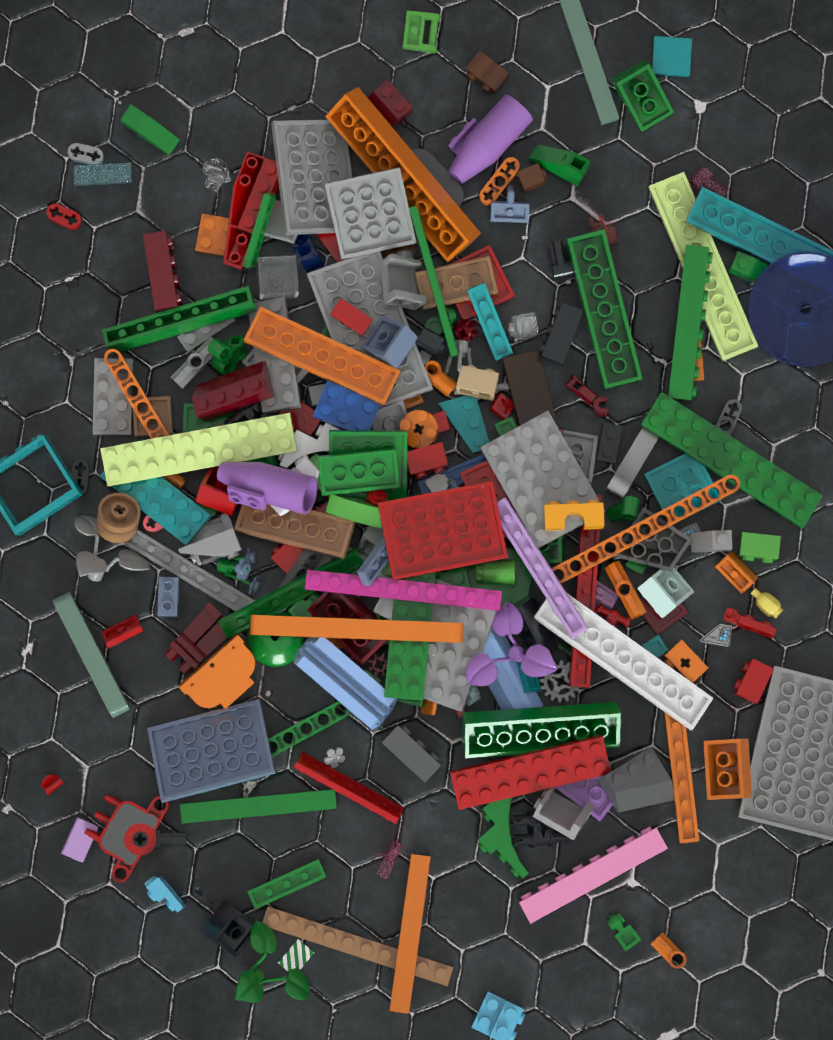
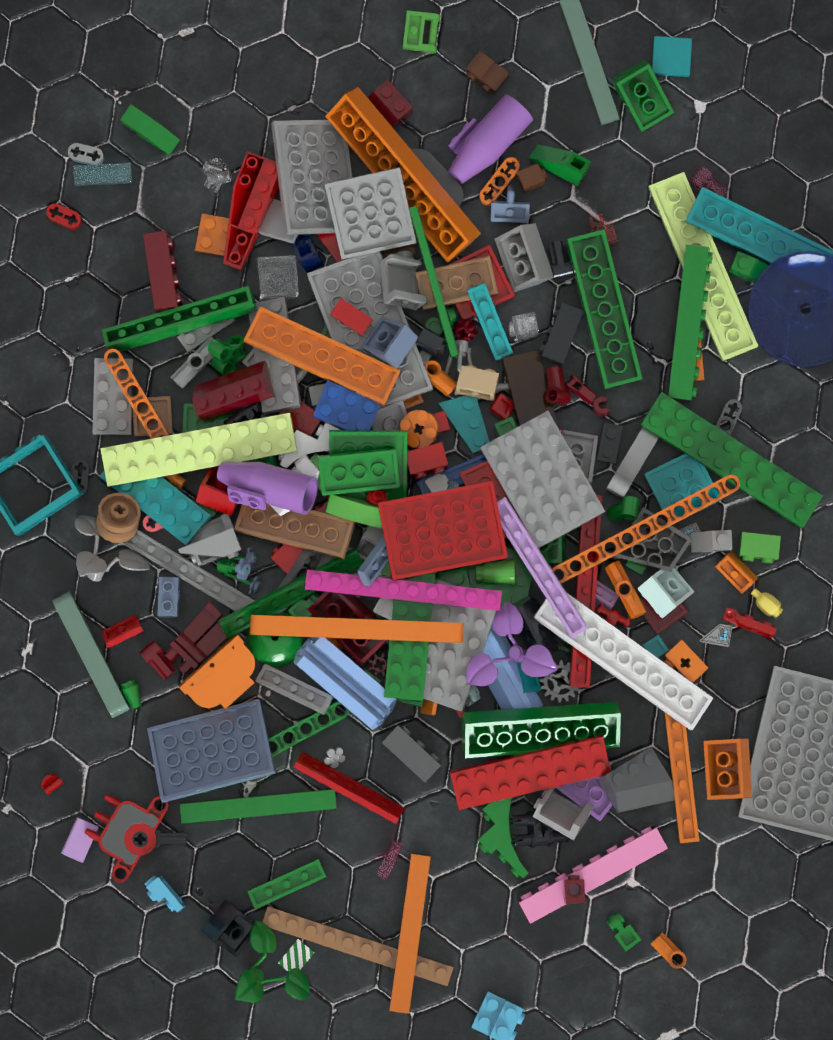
(131, 692): none -> green cone
(155, 656): none -> dark red piece
(259, 230): green tile -> none
(294, 689): none -> light grey plate
(524, 257): none -> light grey slope
(556, 389): none -> dark red piece
(574, 899): none -> dark red brick
(591, 513): light orange arch -> none
(753, 681): red brick -> none

